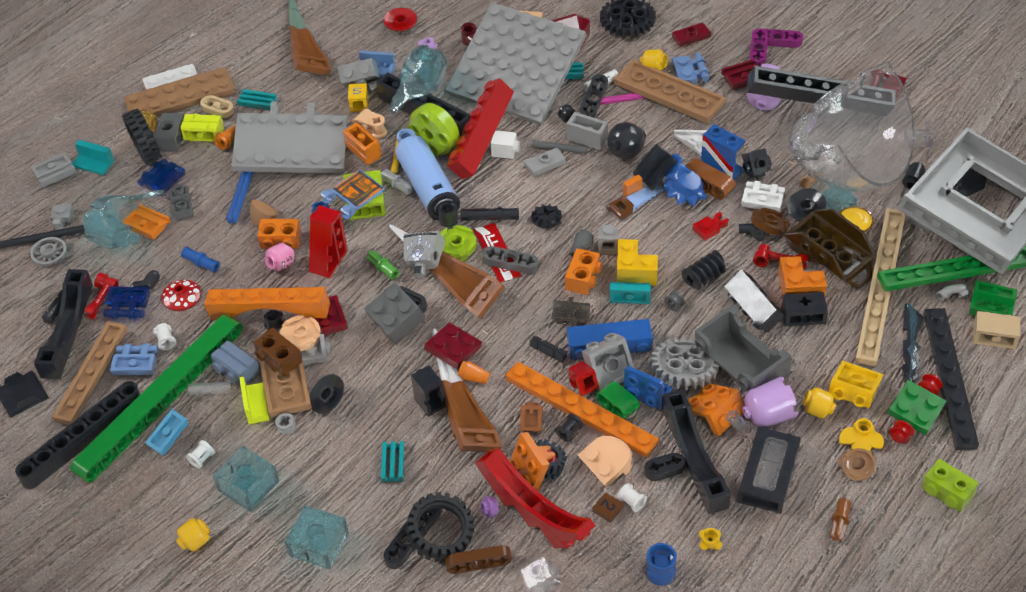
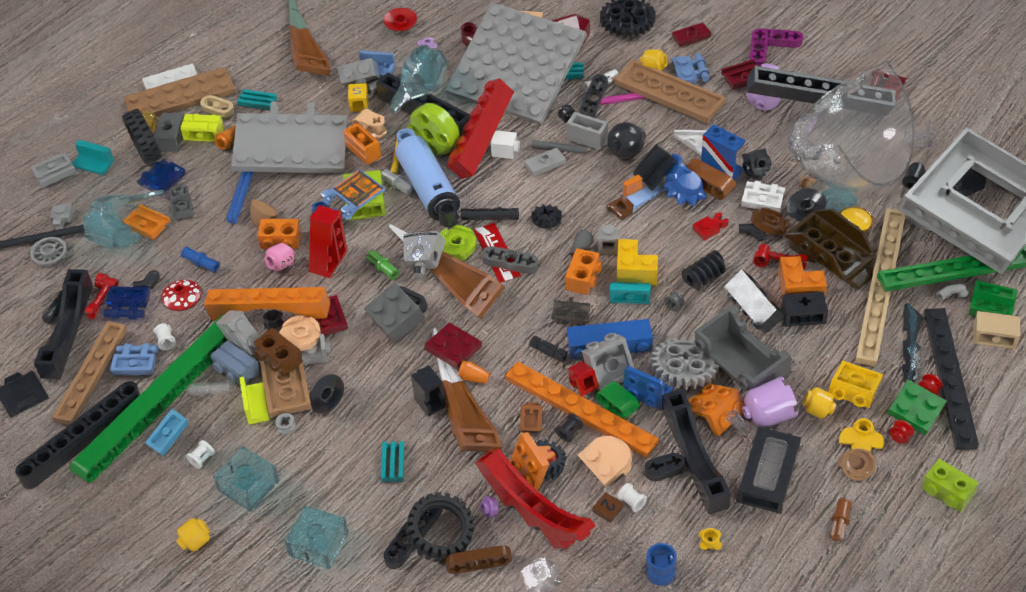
(238, 330): none -> light grey brick

